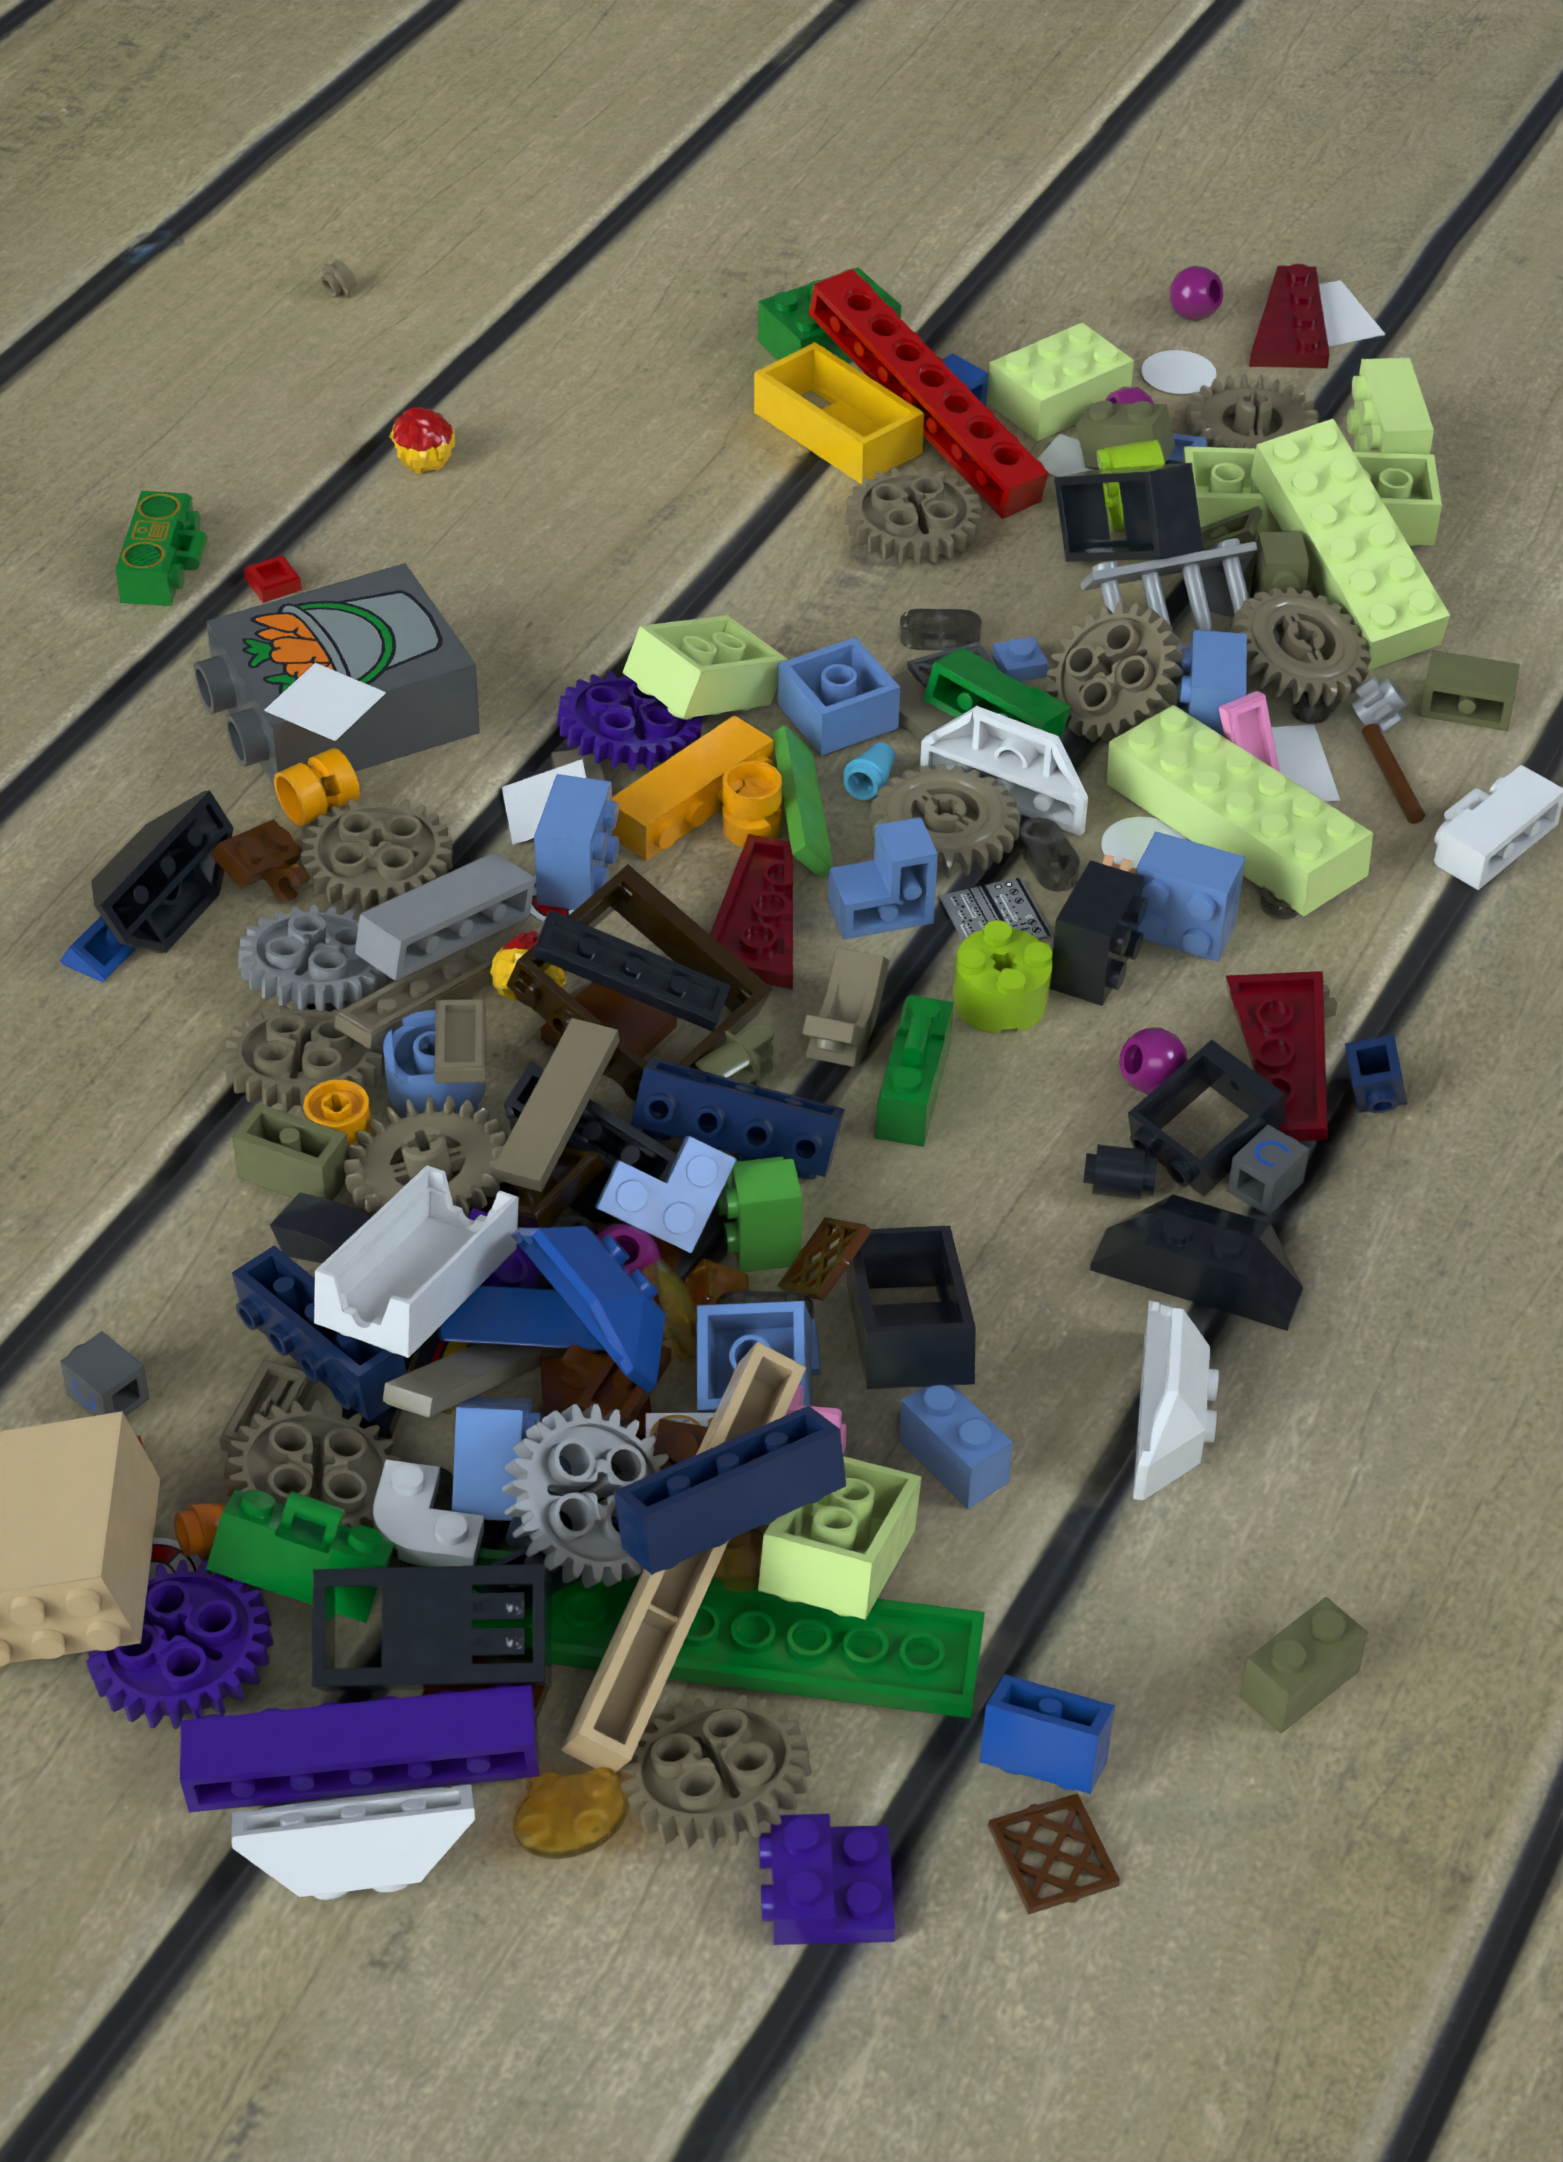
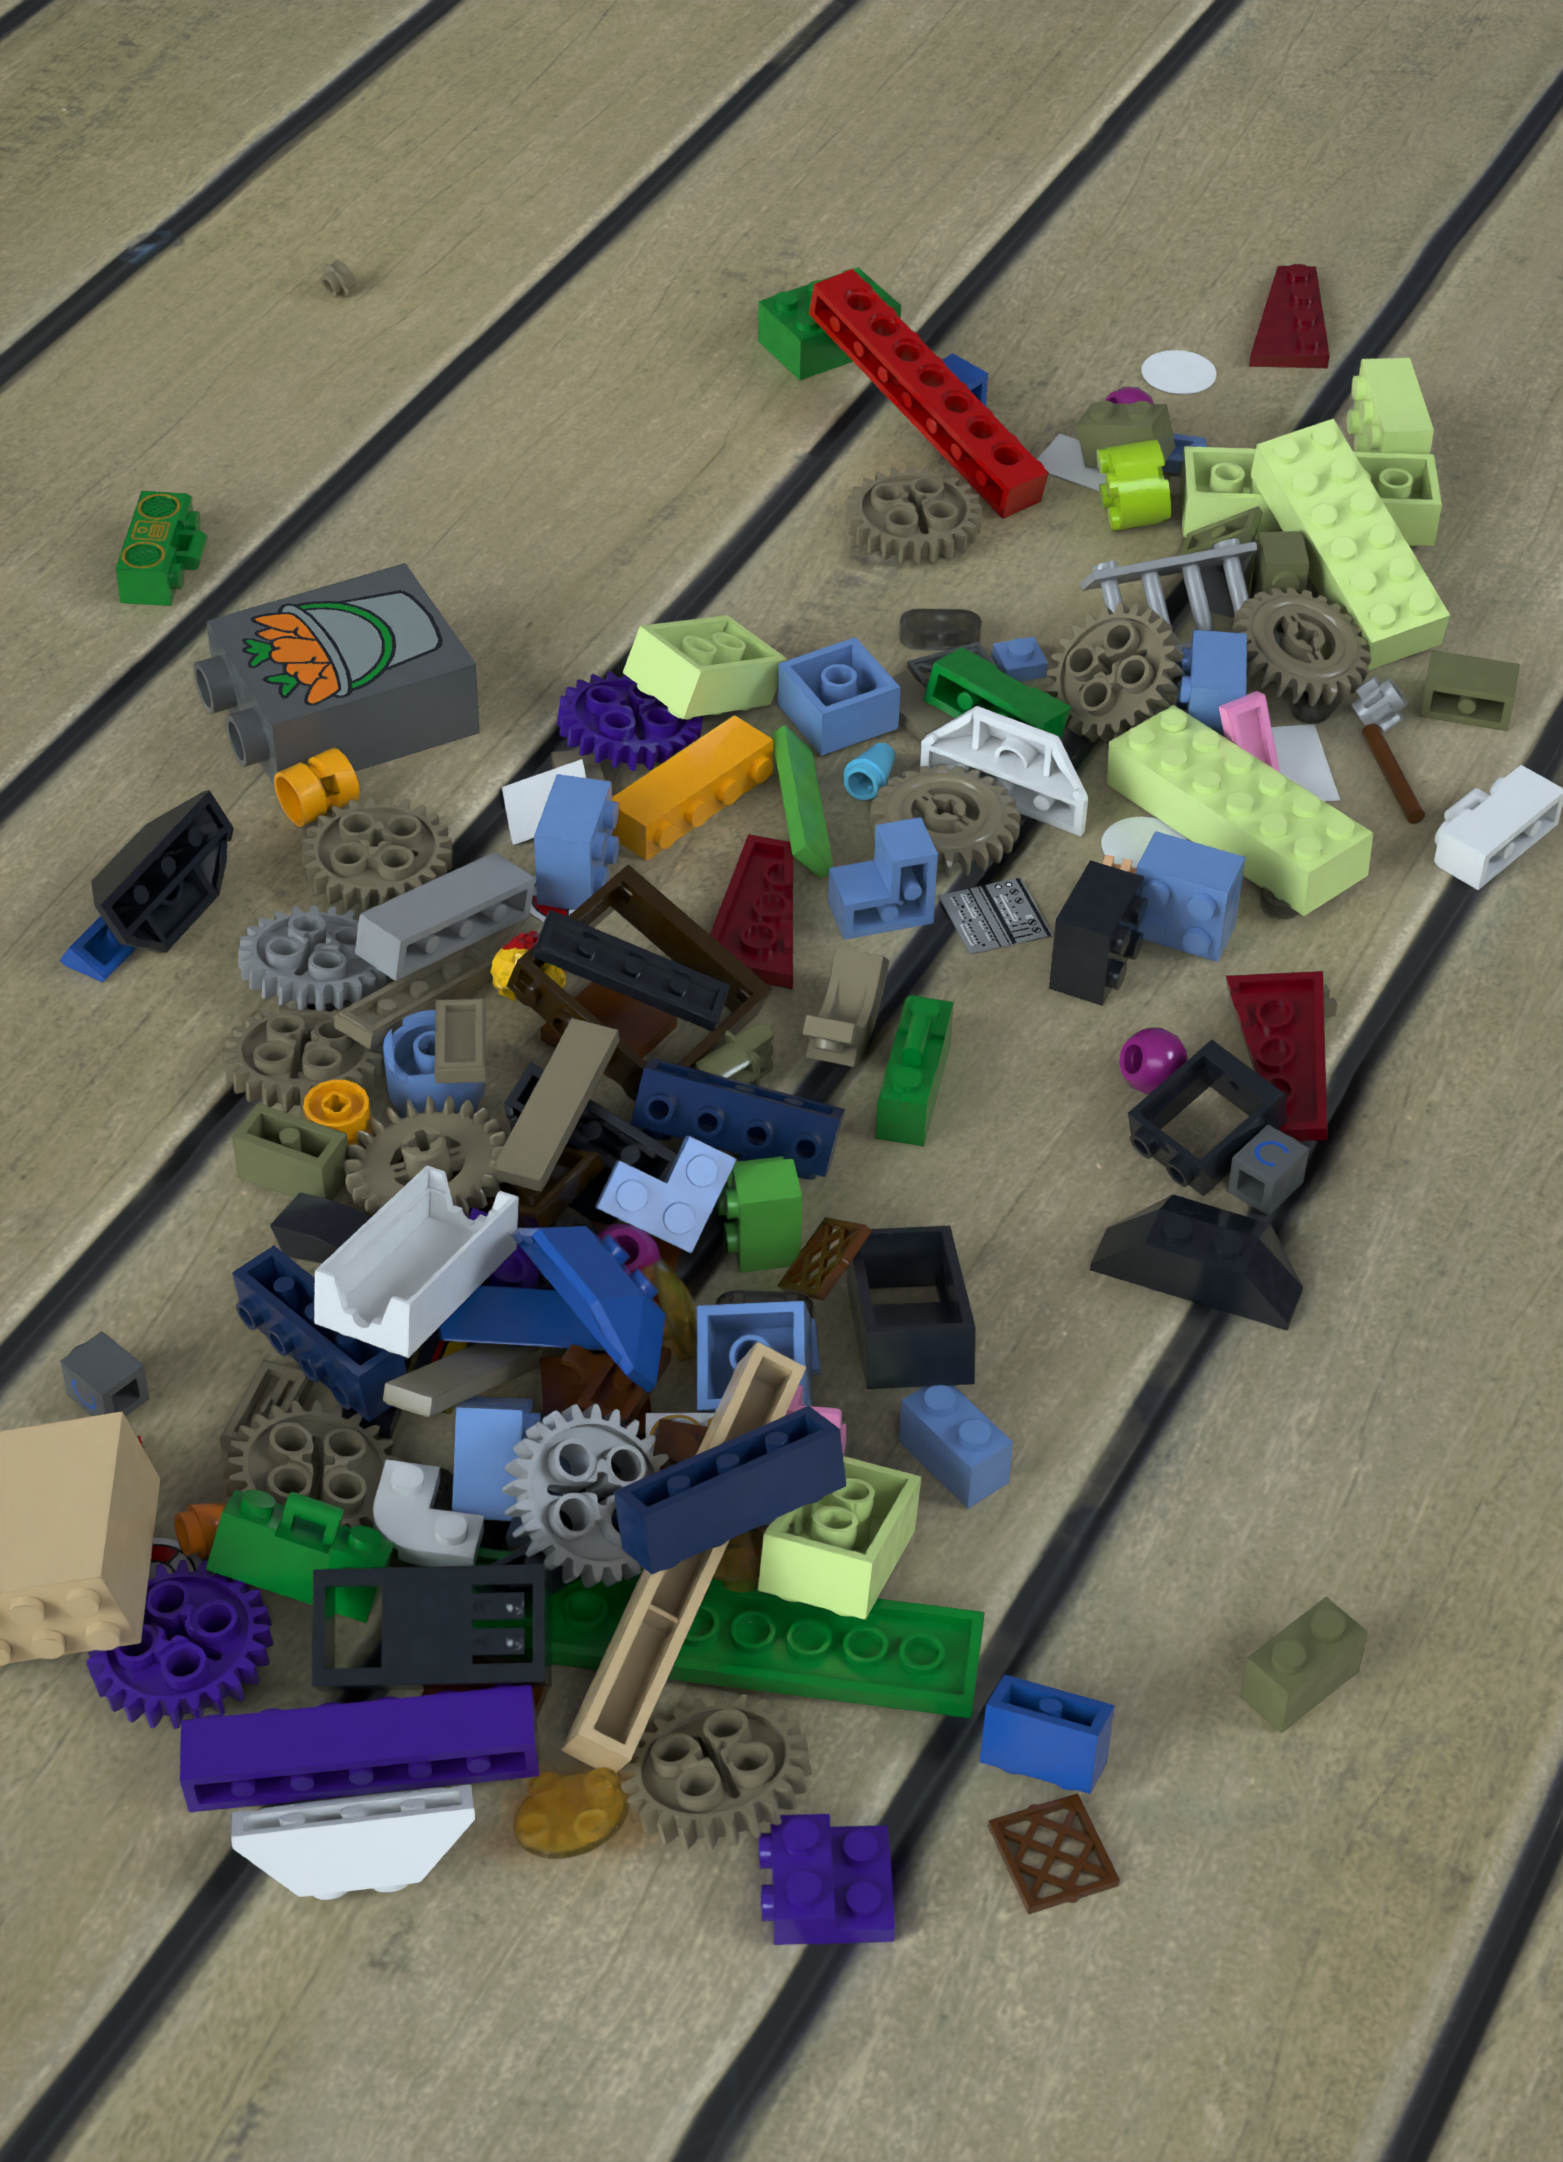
(264, 854): reddish brown plate -> none
(272, 578): red tile -> none
(325, 701): white sticker -> none
(422, 439): red piece -> none
(711, 1280): clear orange slope -> none
(751, 801): light orange wheel -> none
(861, 430): yellow piece -> none
(1002, 978): lime brick -> none
(1056, 380): yellowish green brick -> none
(1057, 851): clear smoke beam -> none
(1121, 1172): black brick -> none
(1156, 506): black piece -> none
(1172, 1399): white wedge -> none
(1196, 293): magenta piece -> none
(1252, 410): dark tan gear -> none
(1345, 316): white sticker -> none
(1376, 1074): dark blue brick -> none

